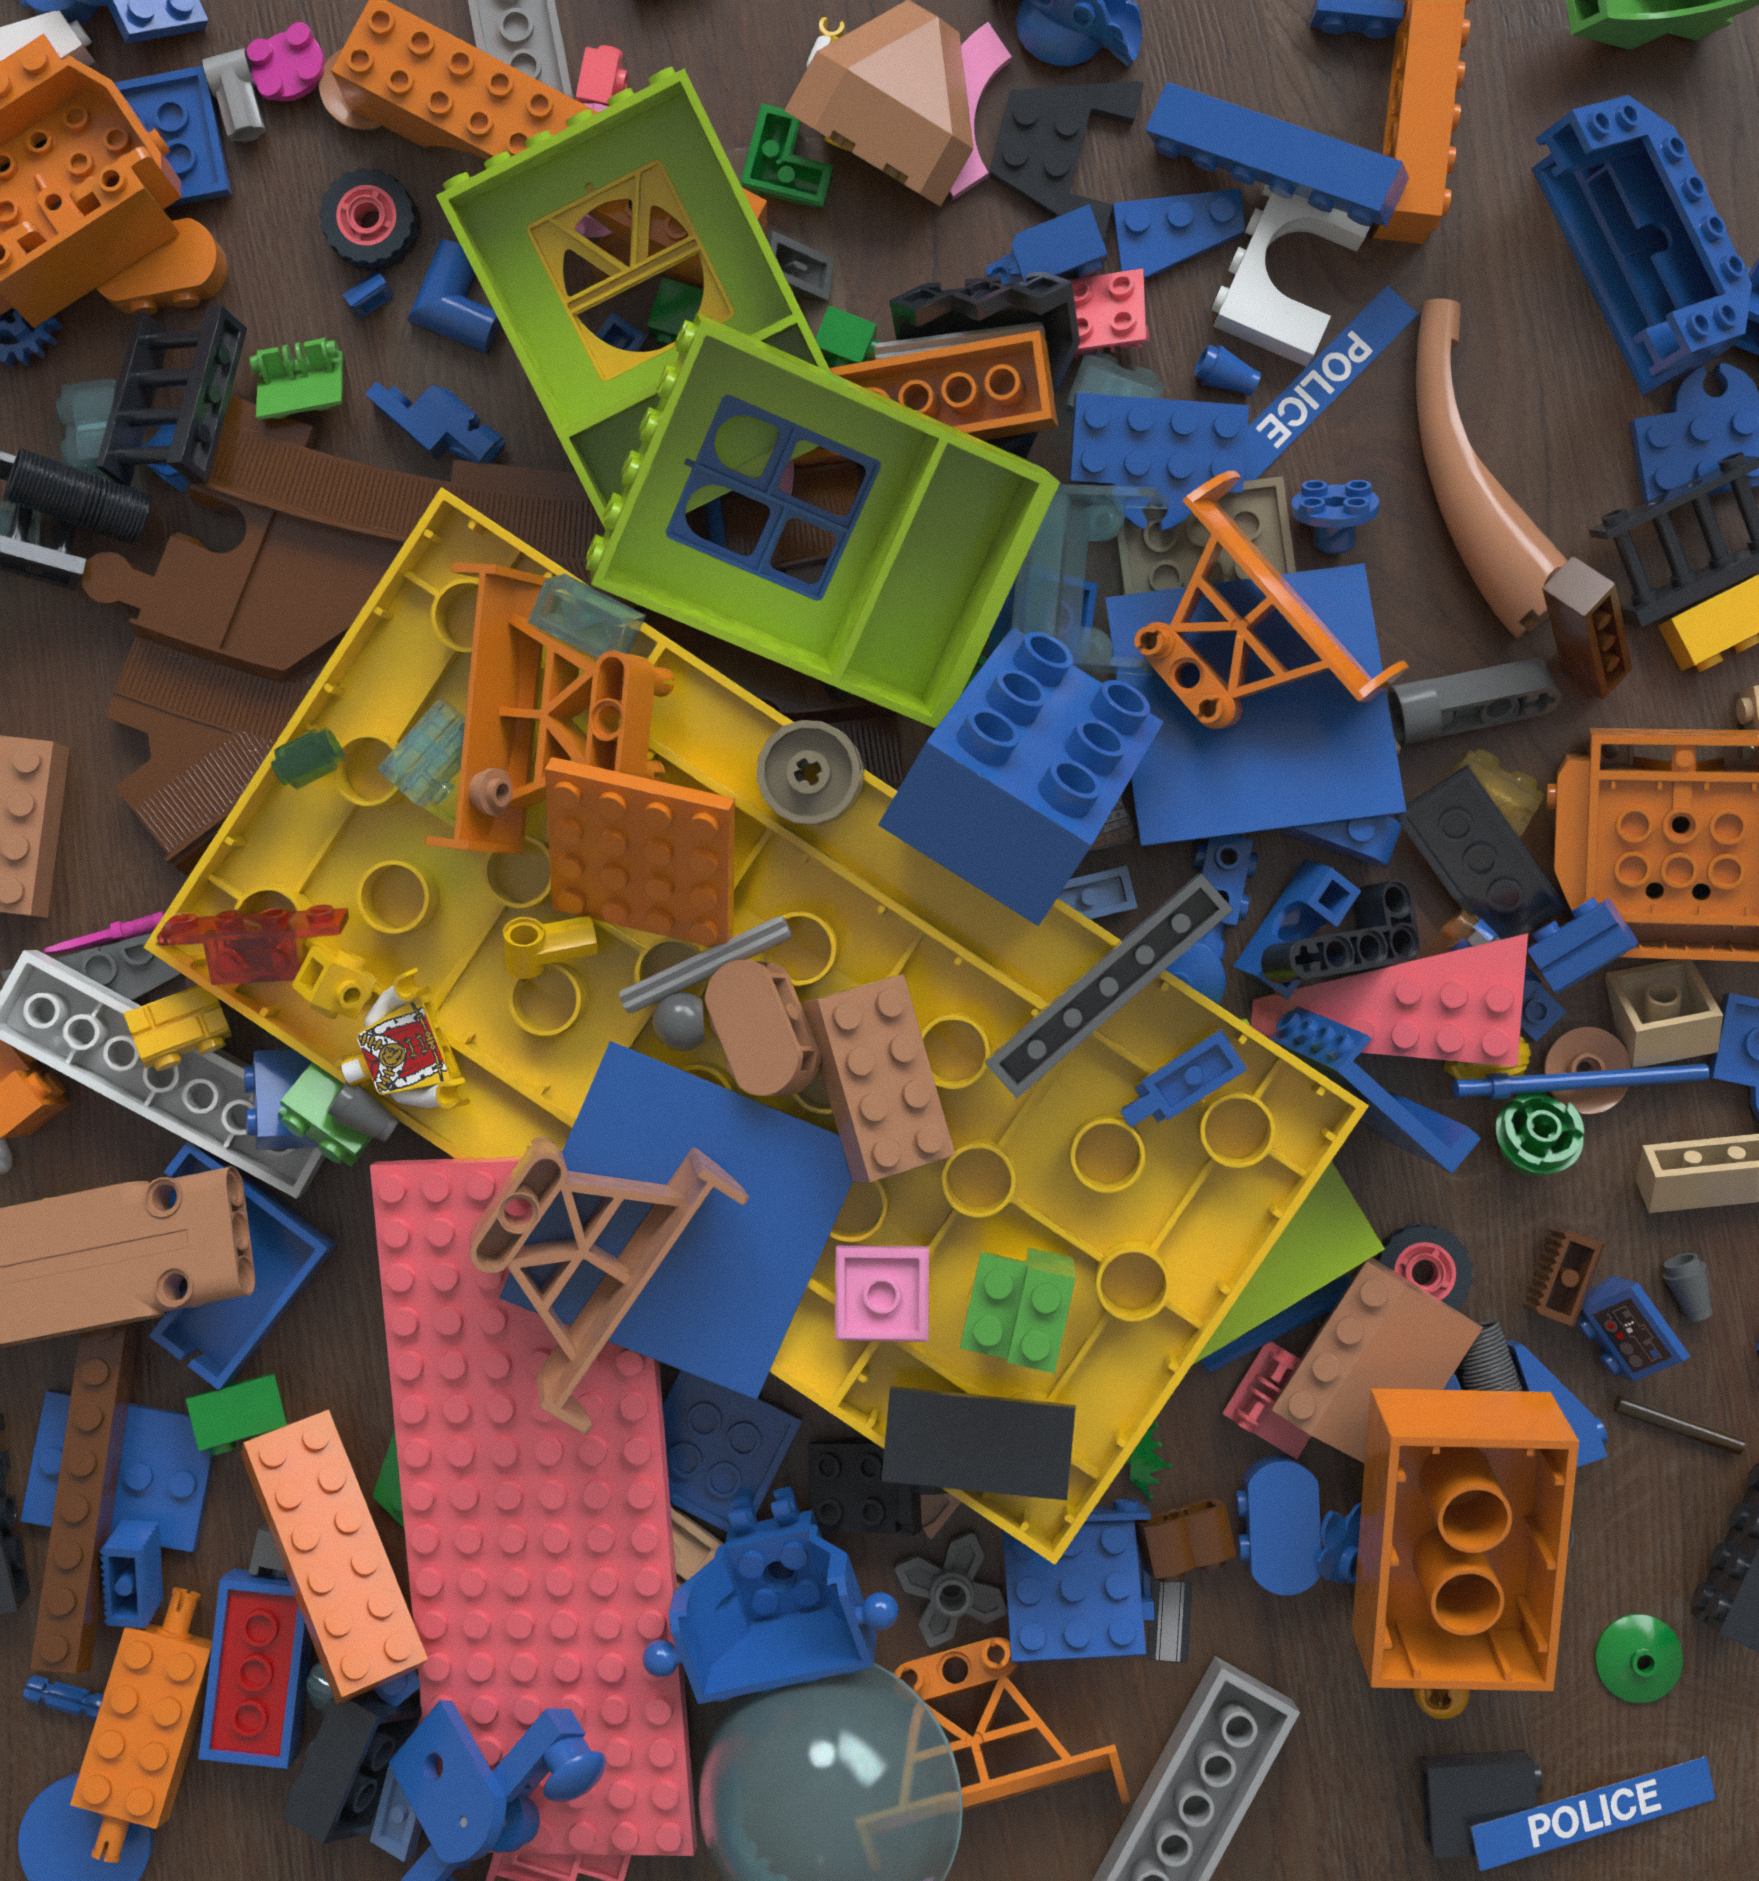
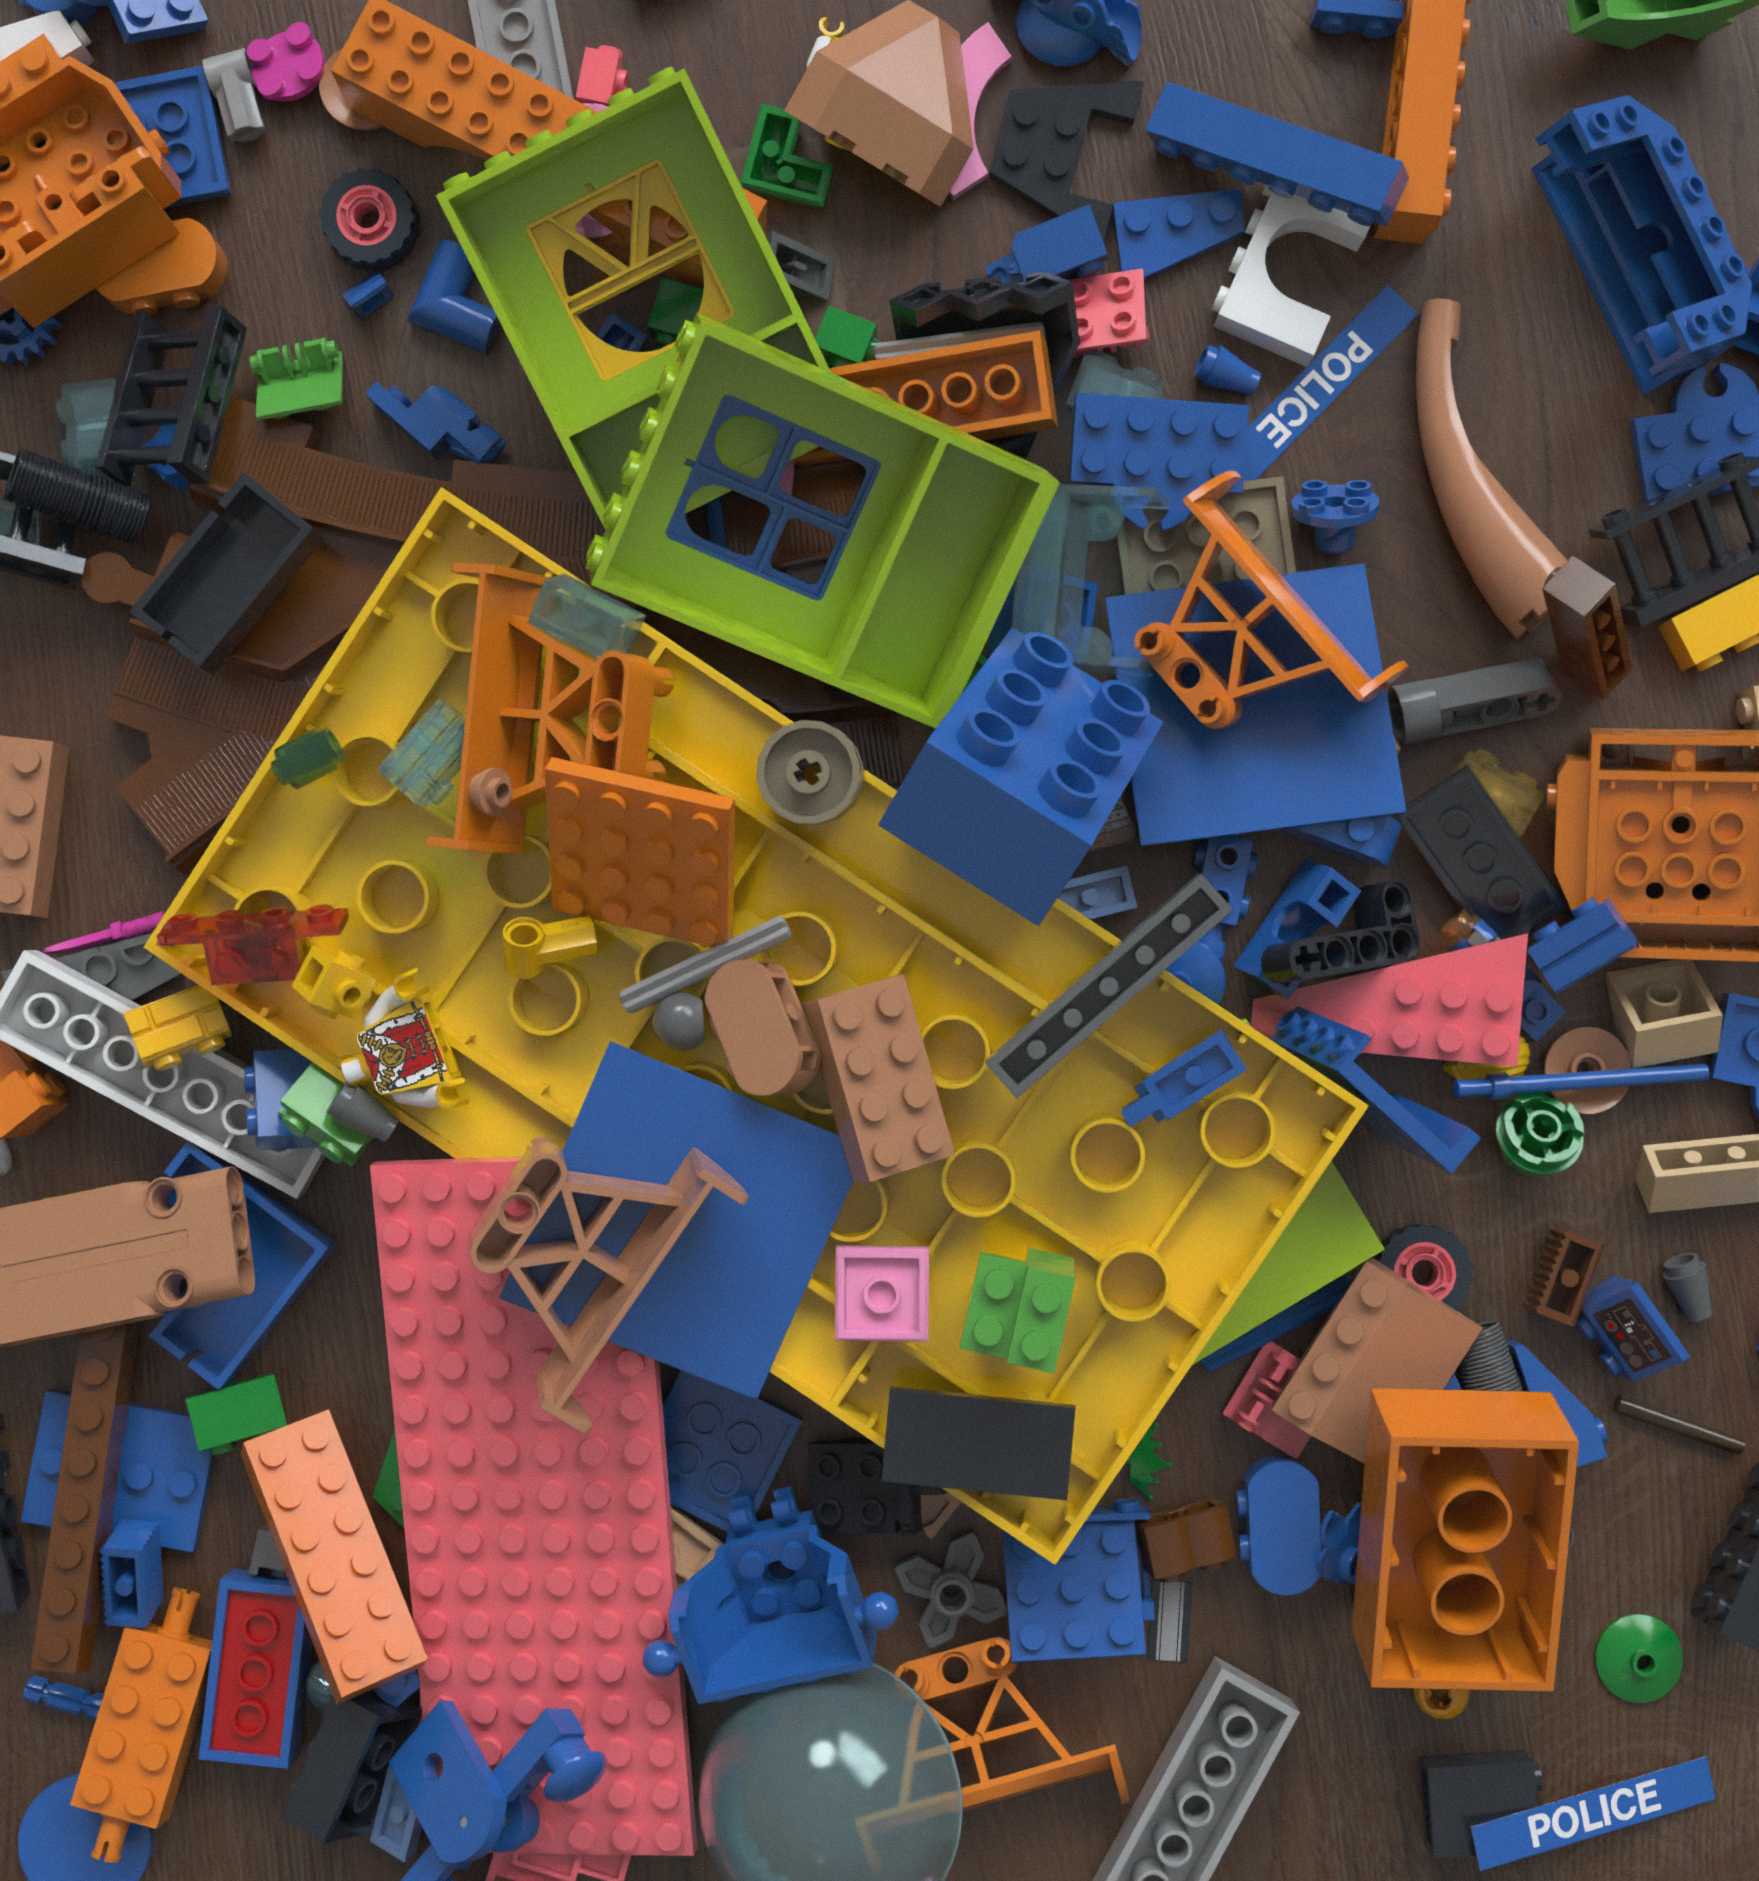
(227, 575): none -> black piece

